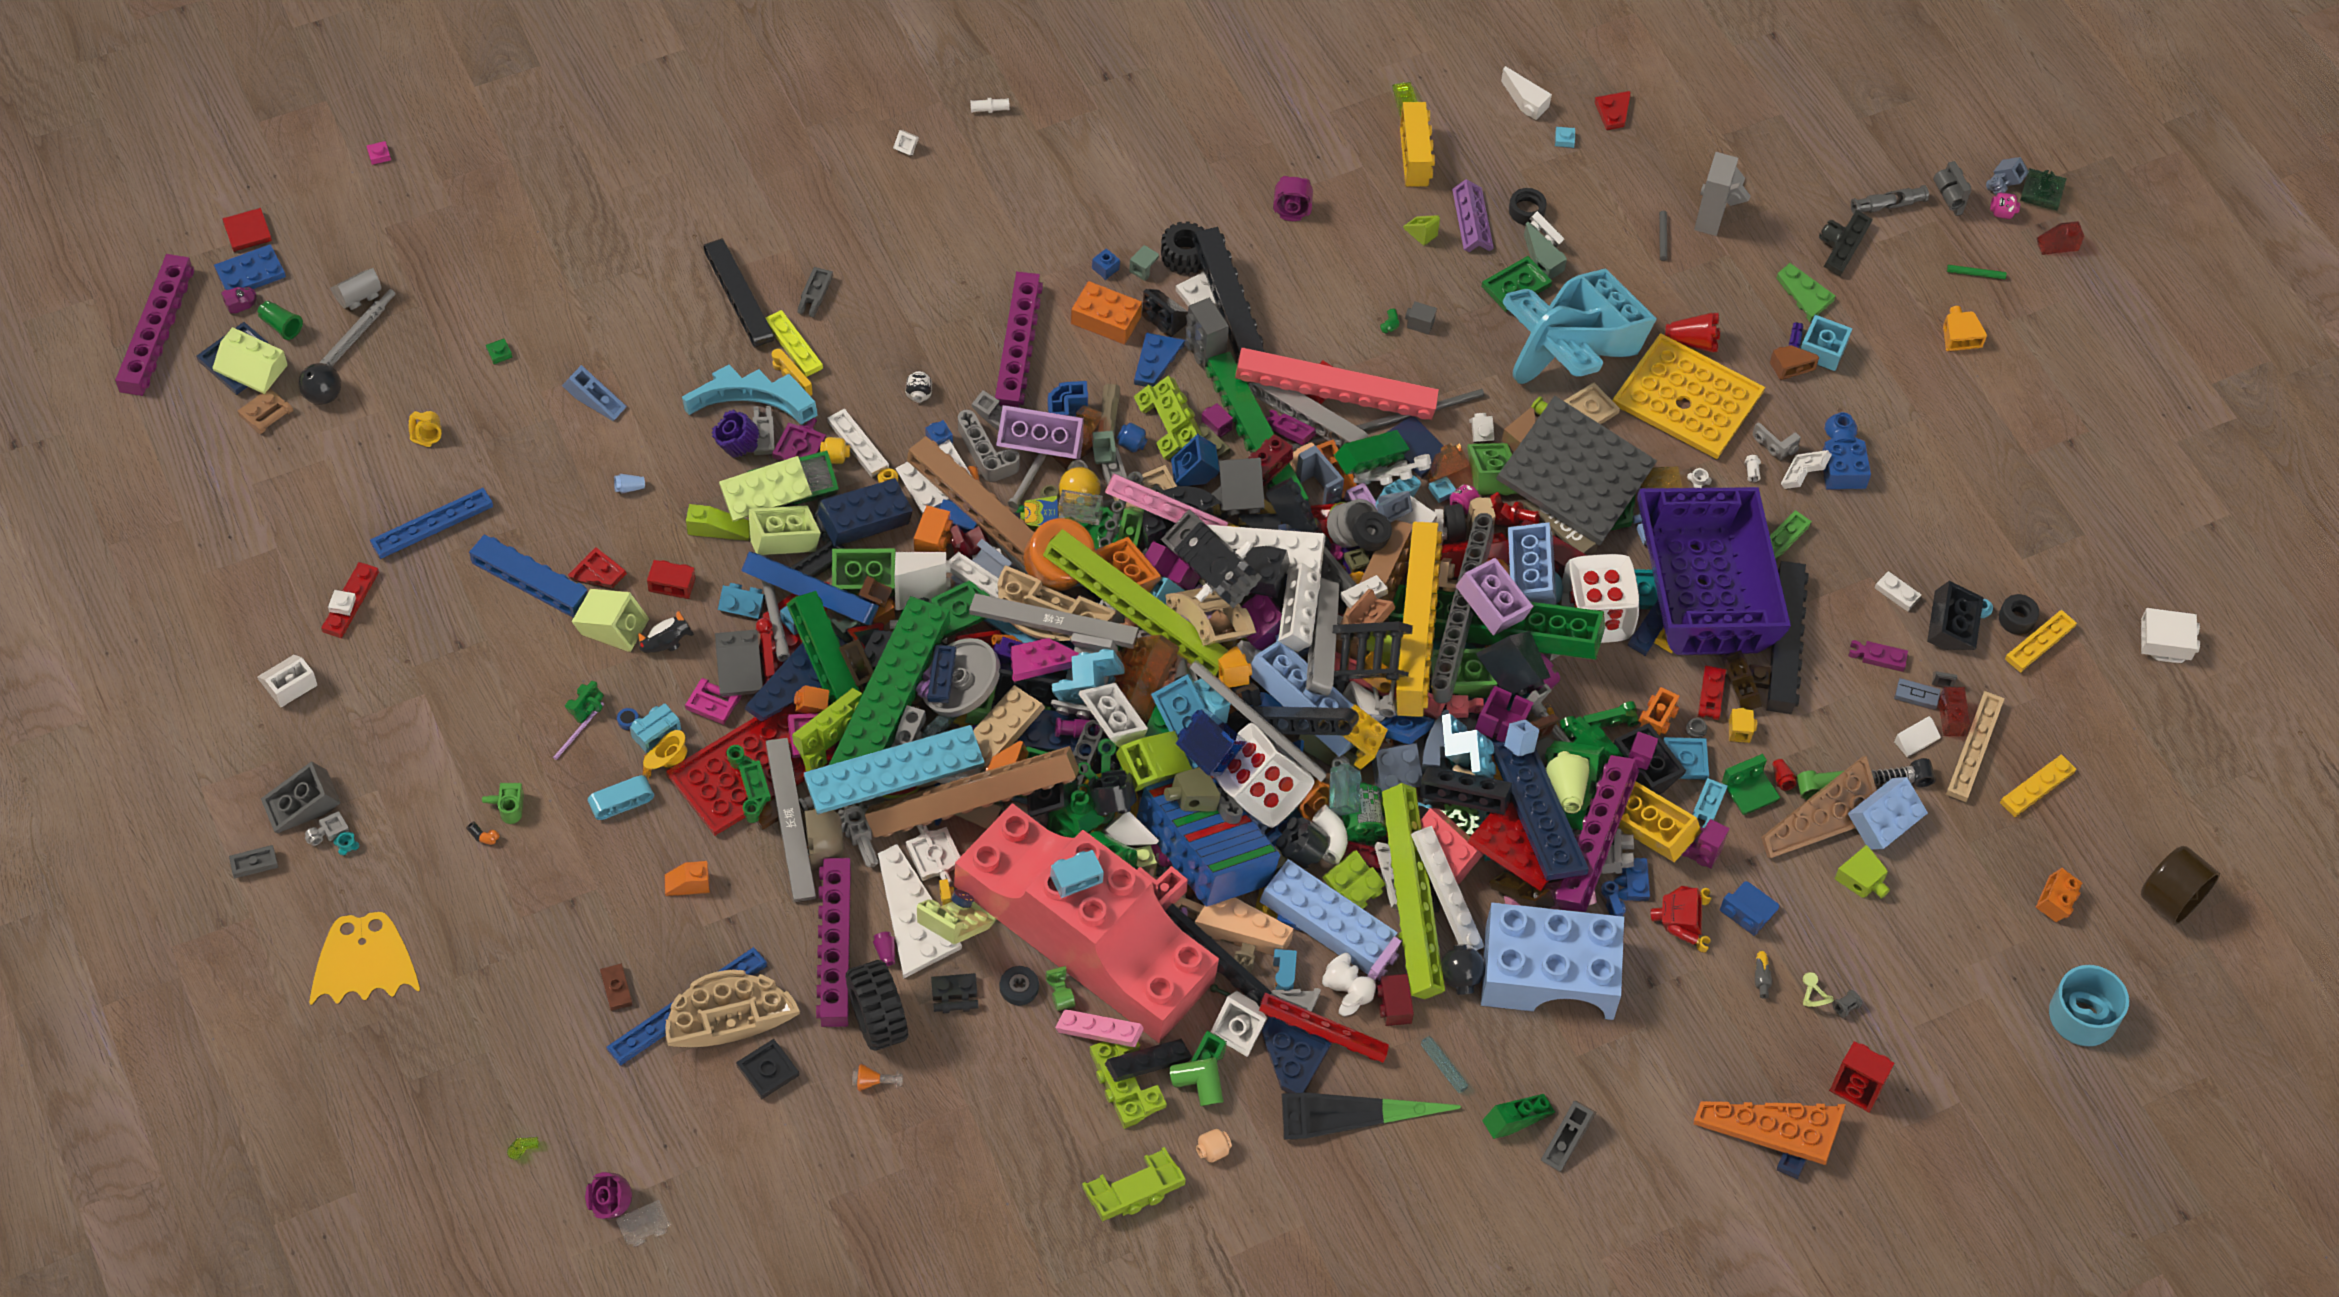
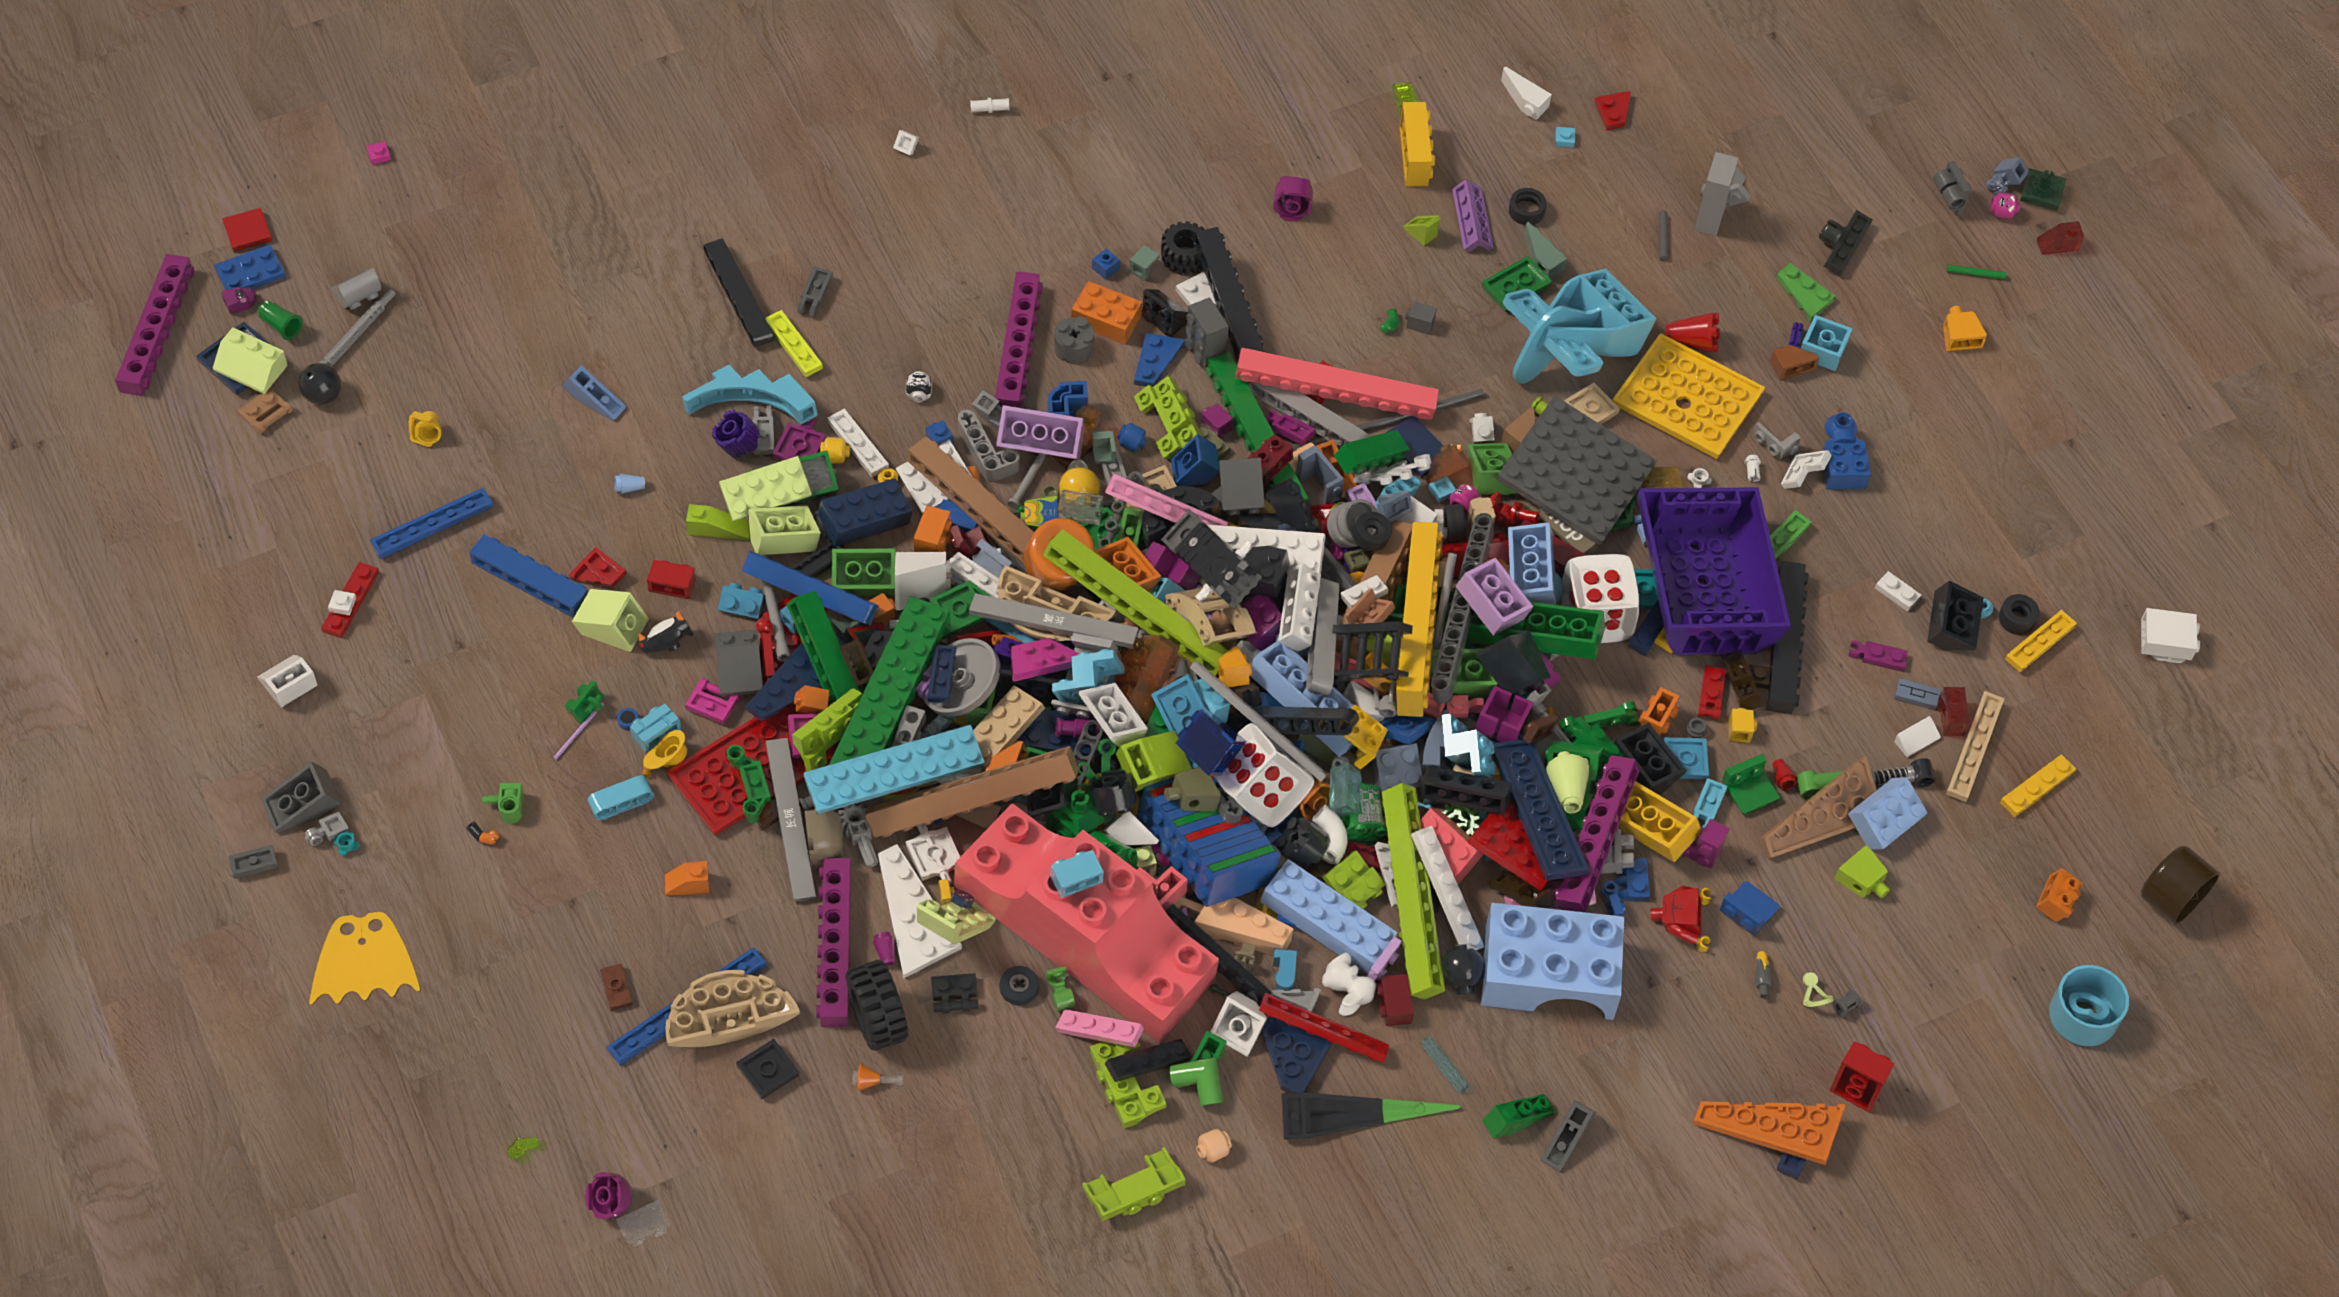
(498, 351): green plate -> none
(784, 363): yellow plate -> none
(875, 592): reddish brown panel -> none
(1074, 340): none -> dark grey brick
(1110, 403): dark tan axle -> none
(1321, 869): none -> dark brown plate
(1443, 601): none -> light grey bar
(1521, 737): light blue brick -> none
(1551, 234): white plate -> none
(1643, 749): magenta brick -> none
(1878, 201): dark grey piece -> none
(1943, 679): dark grey slope -> none

